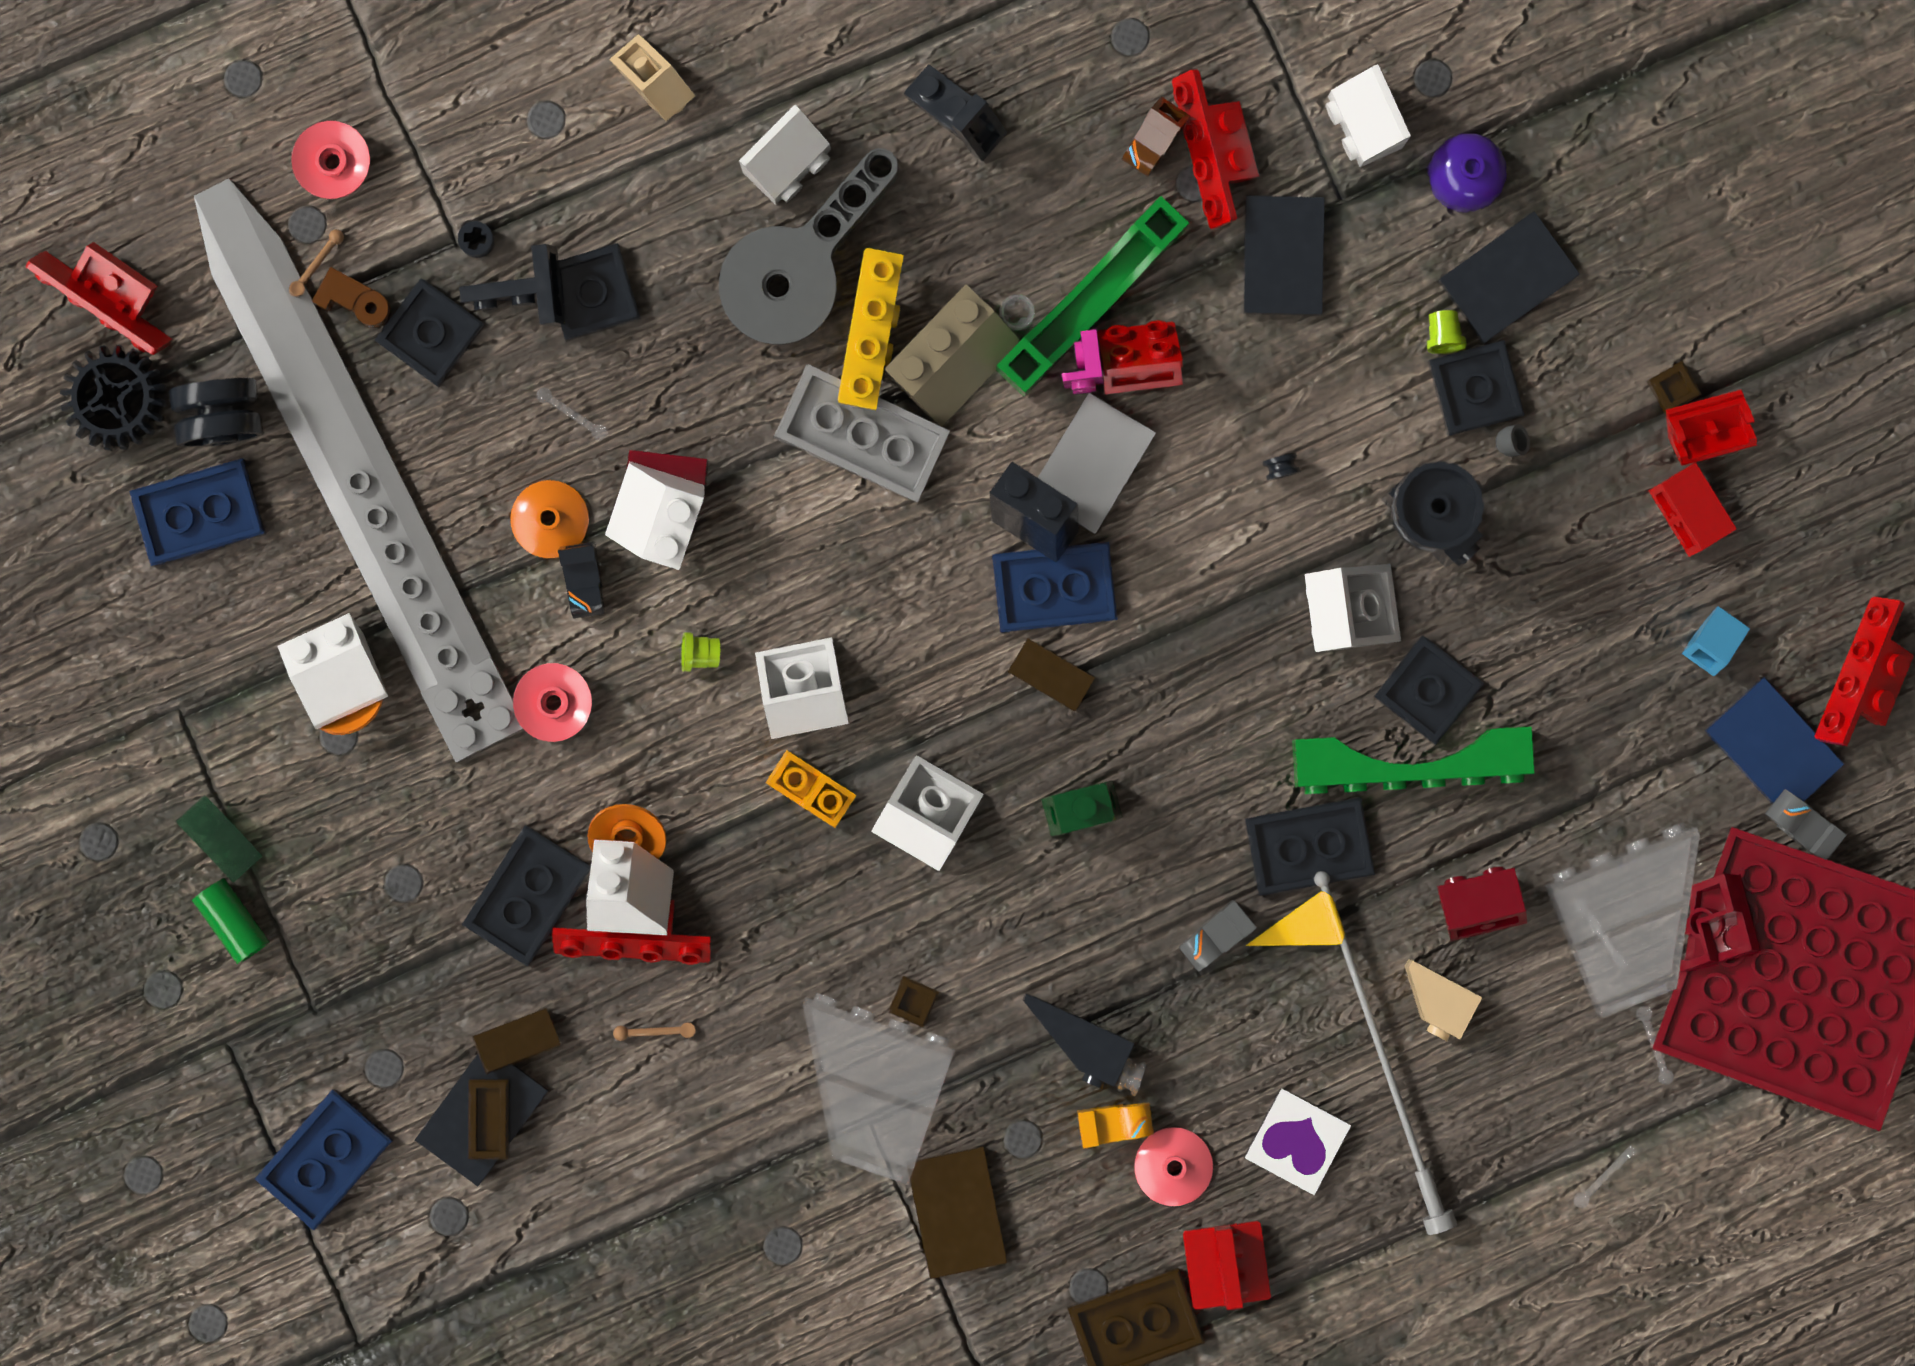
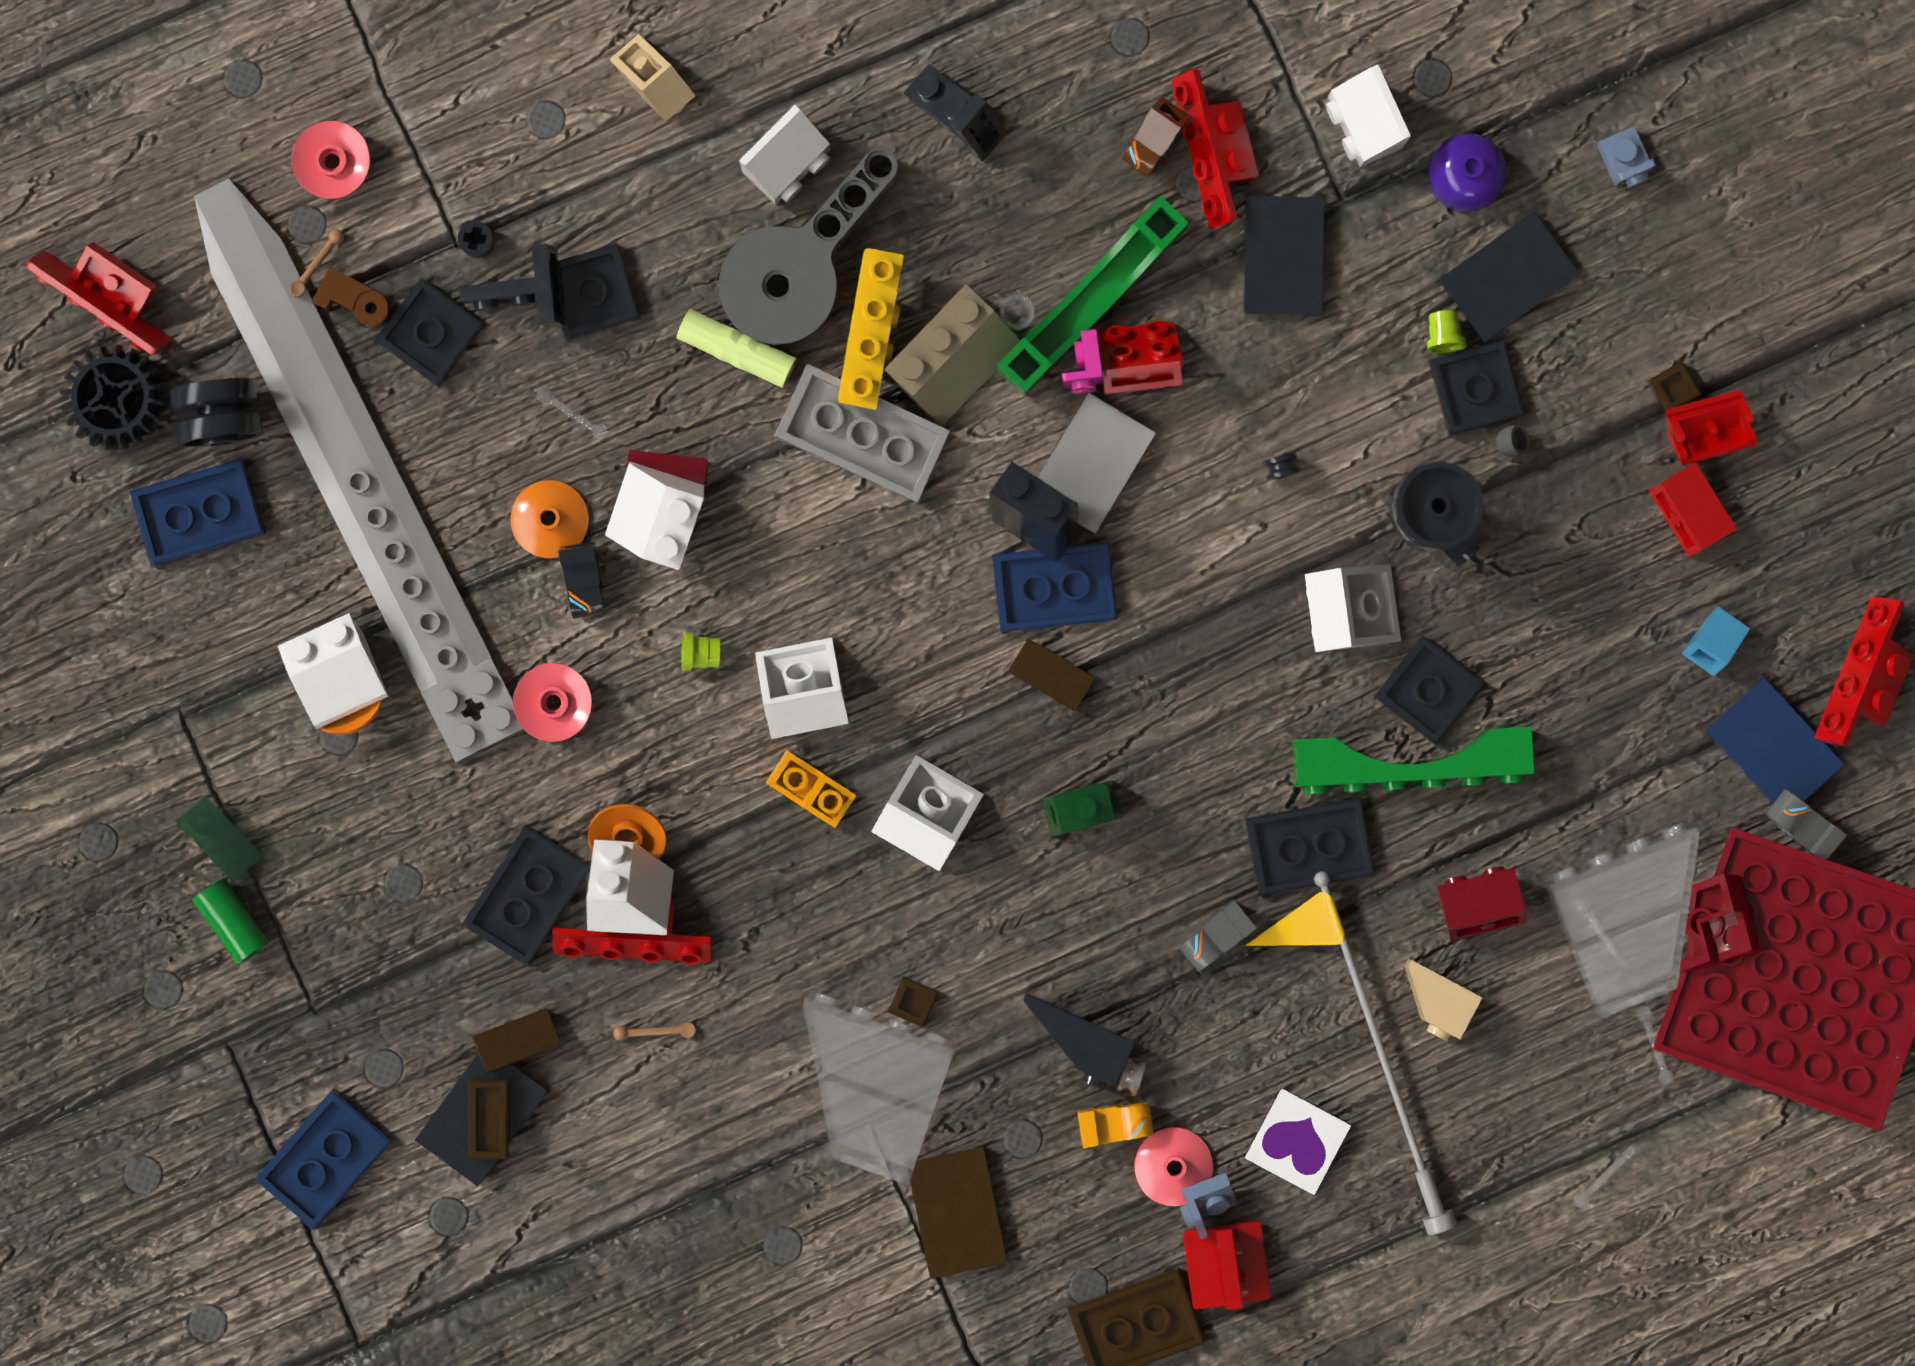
(736, 348): none -> yellowish green axle
(1206, 1199): none -> sand blue bracket
(1626, 158): none -> sand blue bracket

